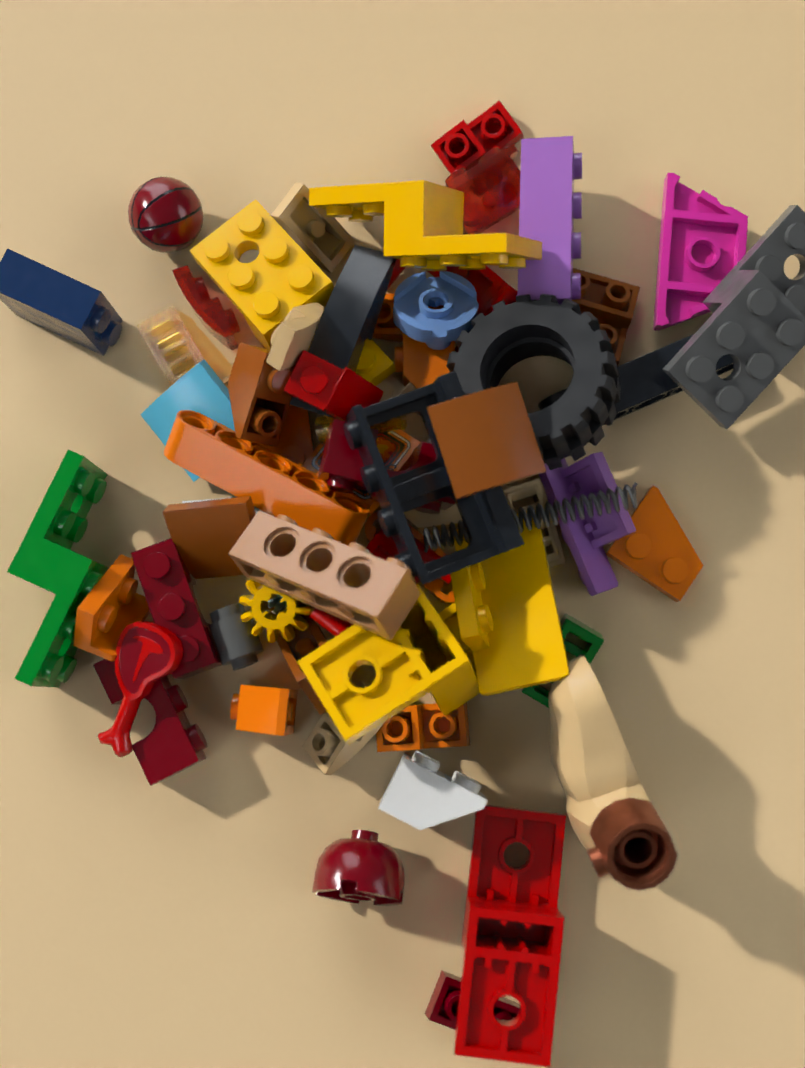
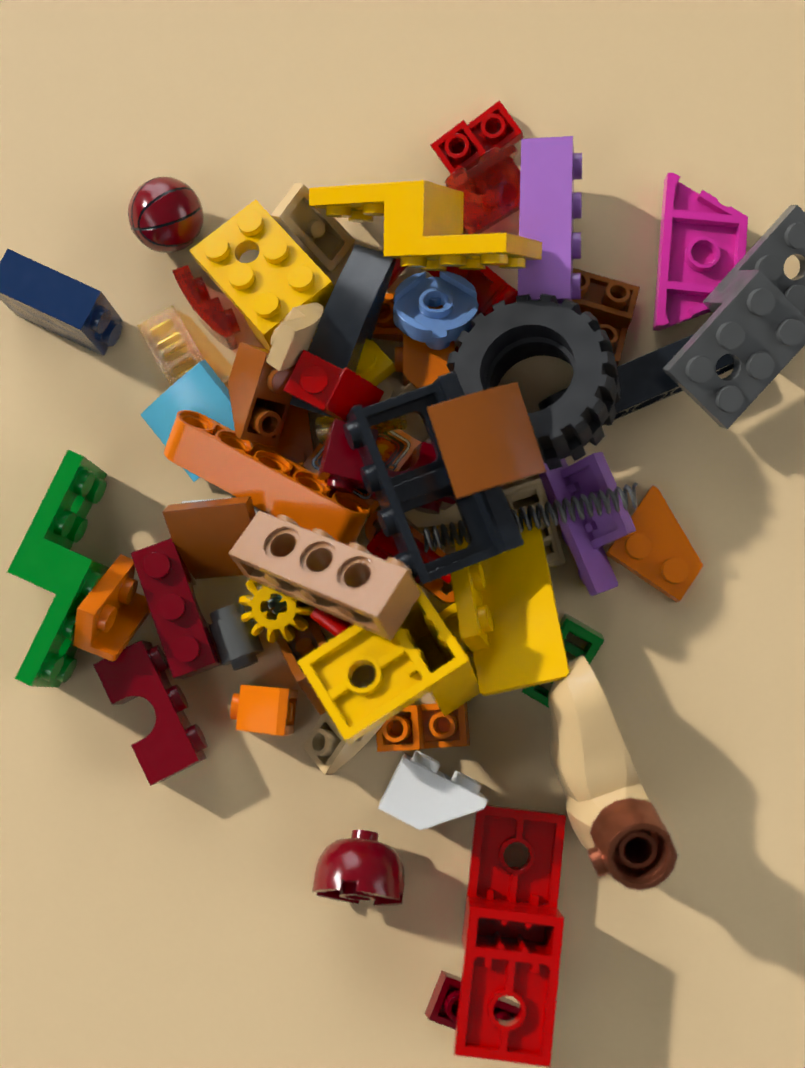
(143, 657): red piece -> none

